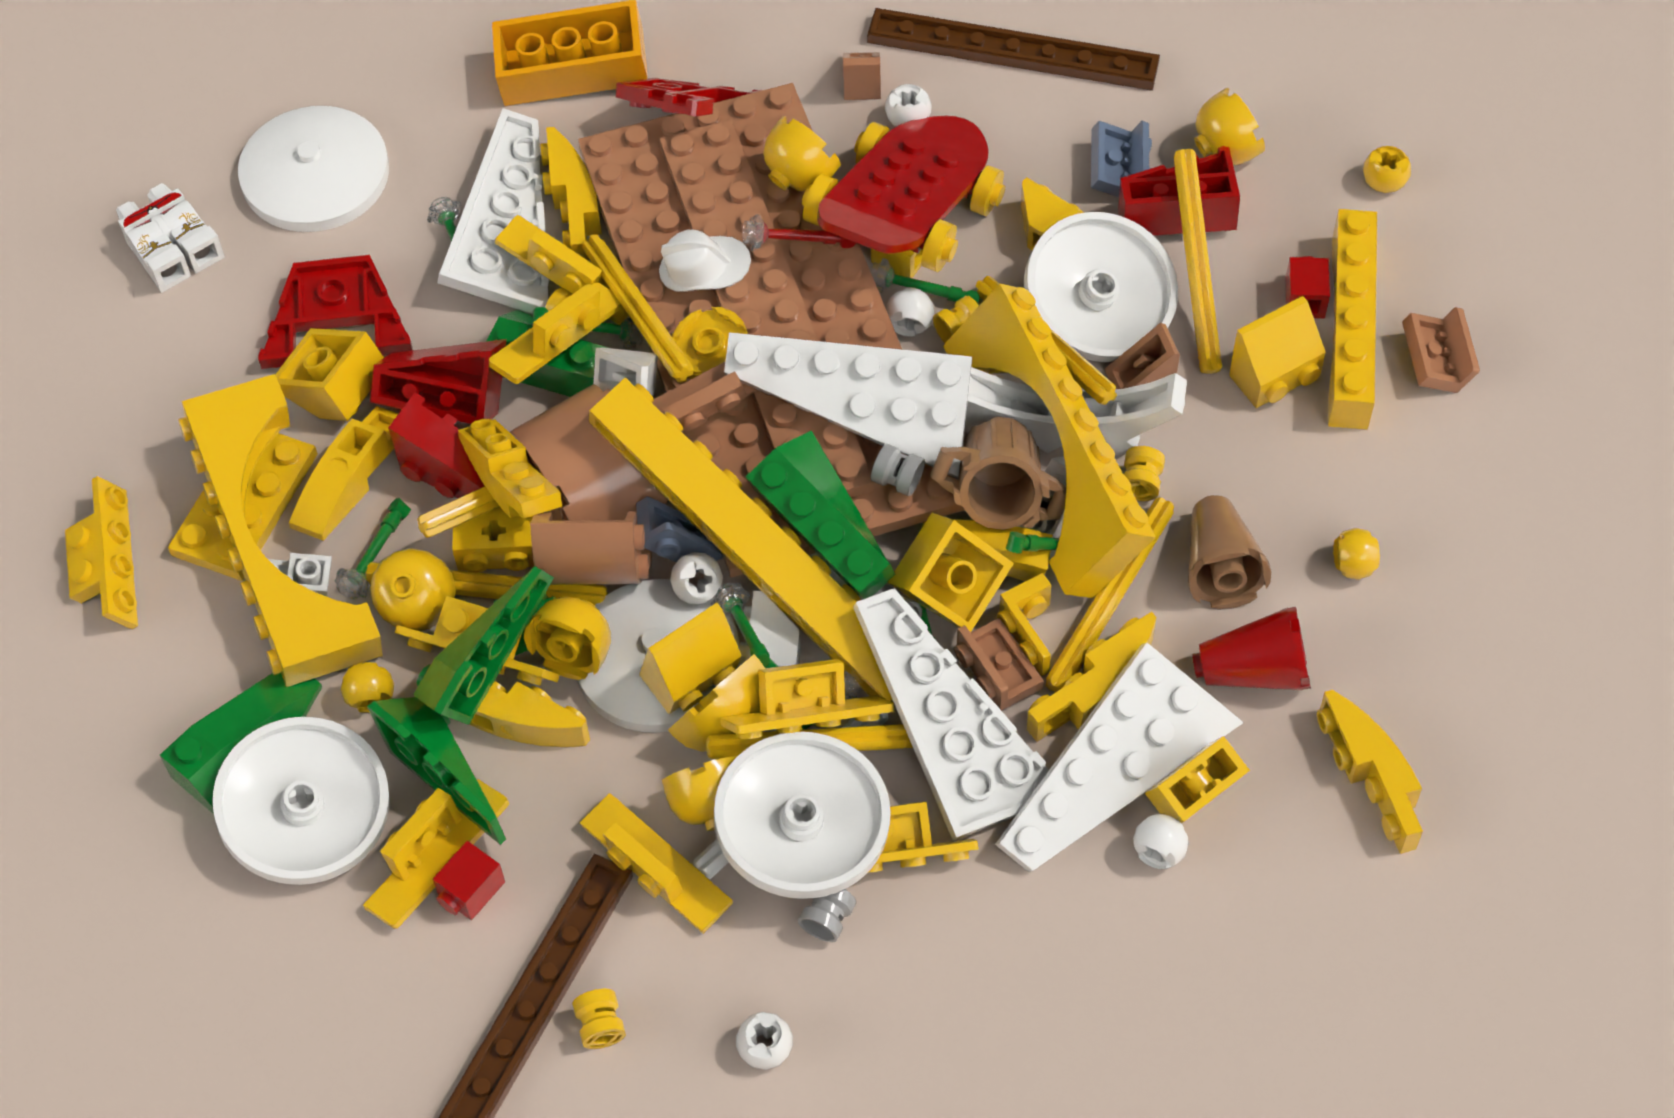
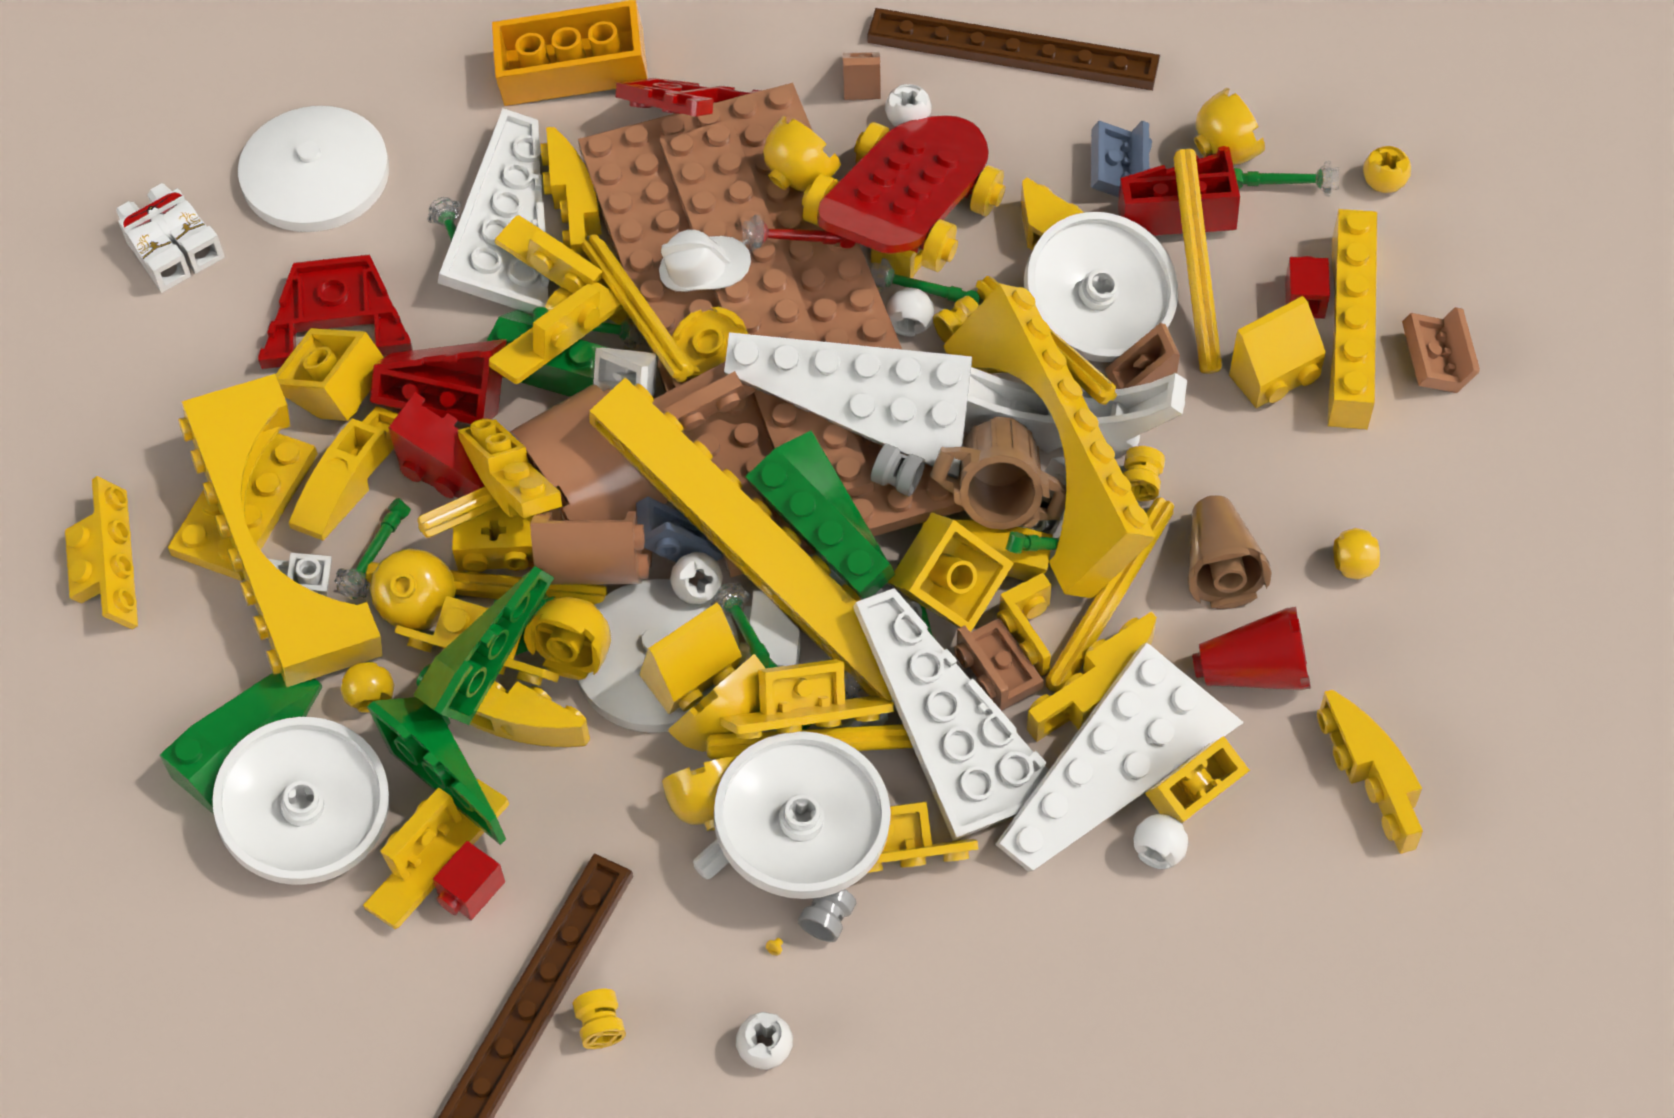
(656, 863): yellow bracket -> none
(774, 946): none -> yellow piece
(1325, 178): none -> green piece

